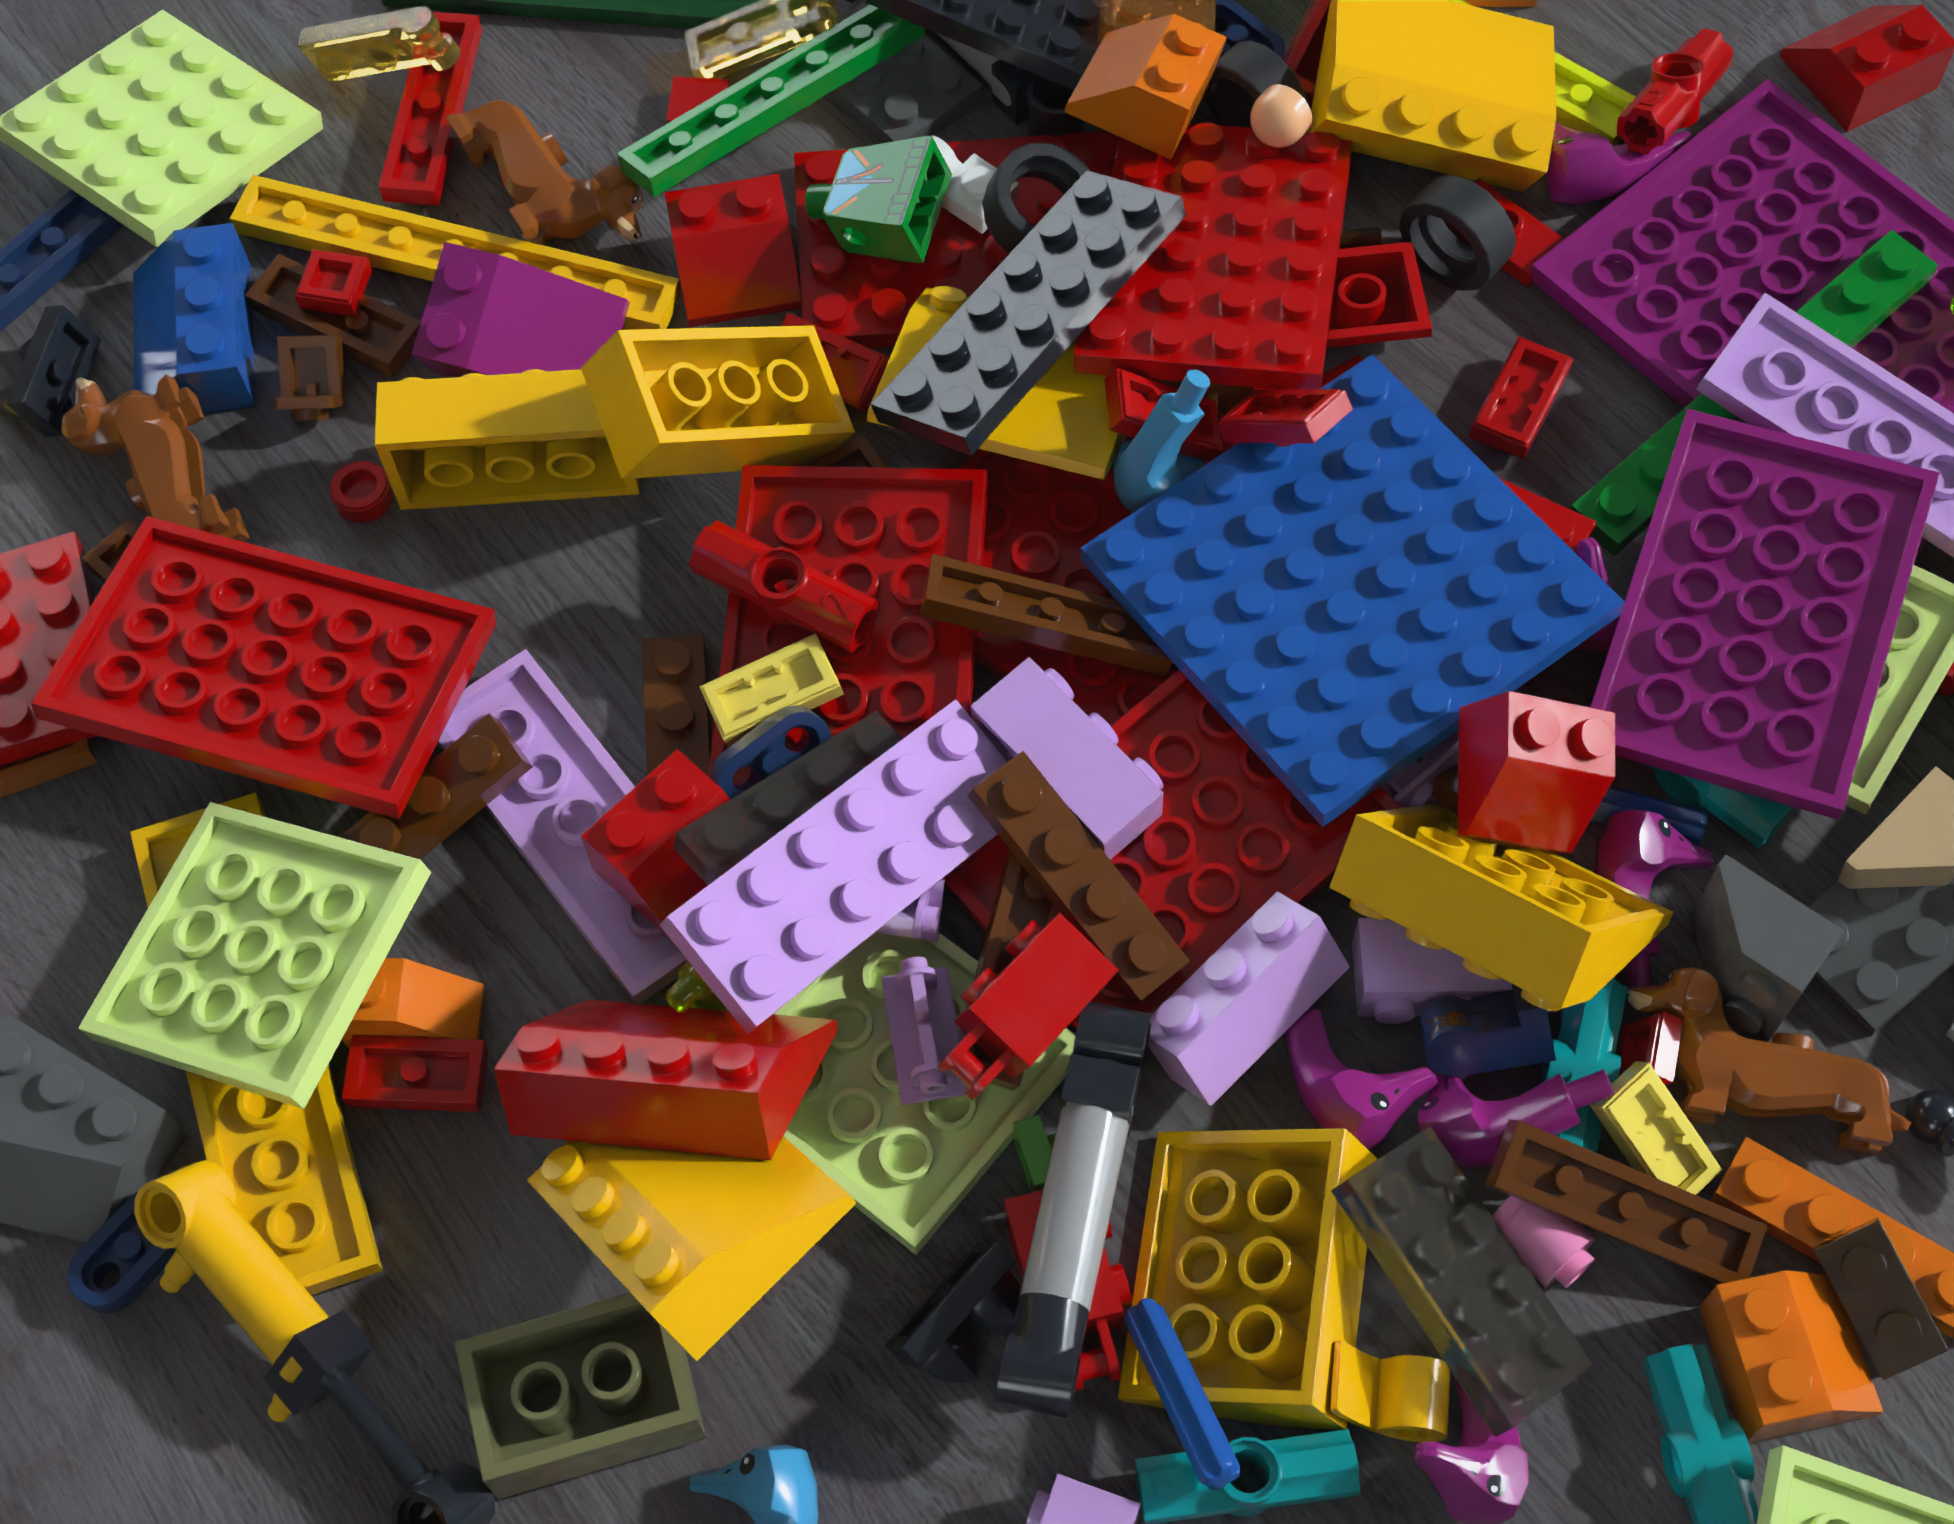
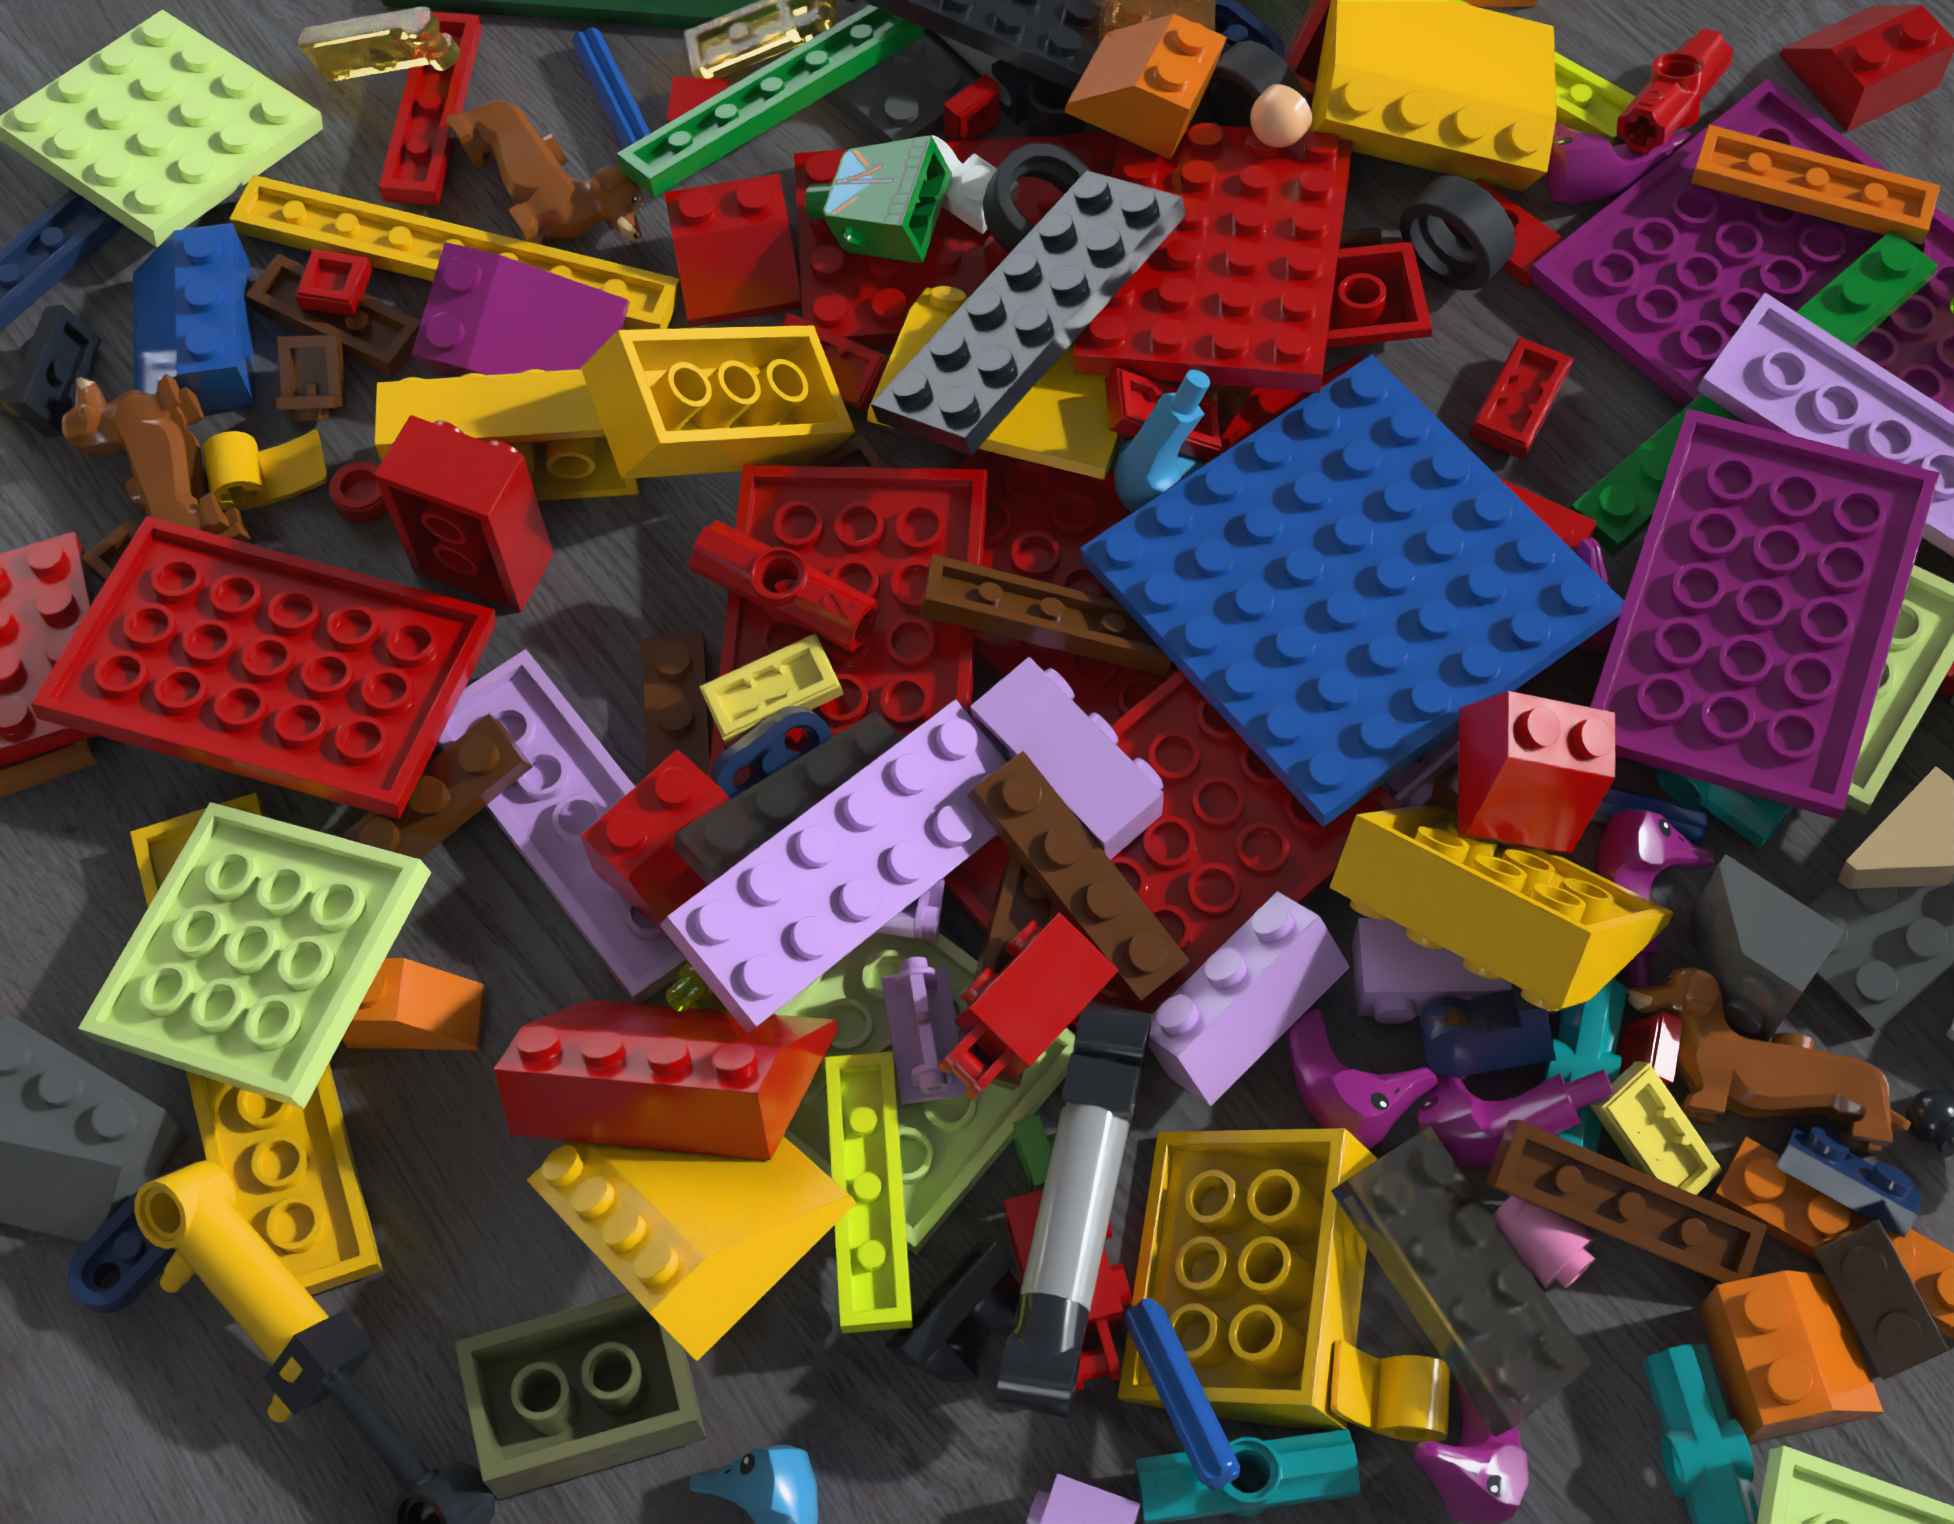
(254, 478): none -> yellow panel
(415, 1073): red plate -> none
(465, 511): none -> red brick
(609, 87): none -> blue axle
(869, 1168): none -> neon yellow plate
(972, 111): none -> red tile
(1285, 416): red plate -> none
(1815, 184): none -> orange plate
(1829, 1167): none -> dark blue plate

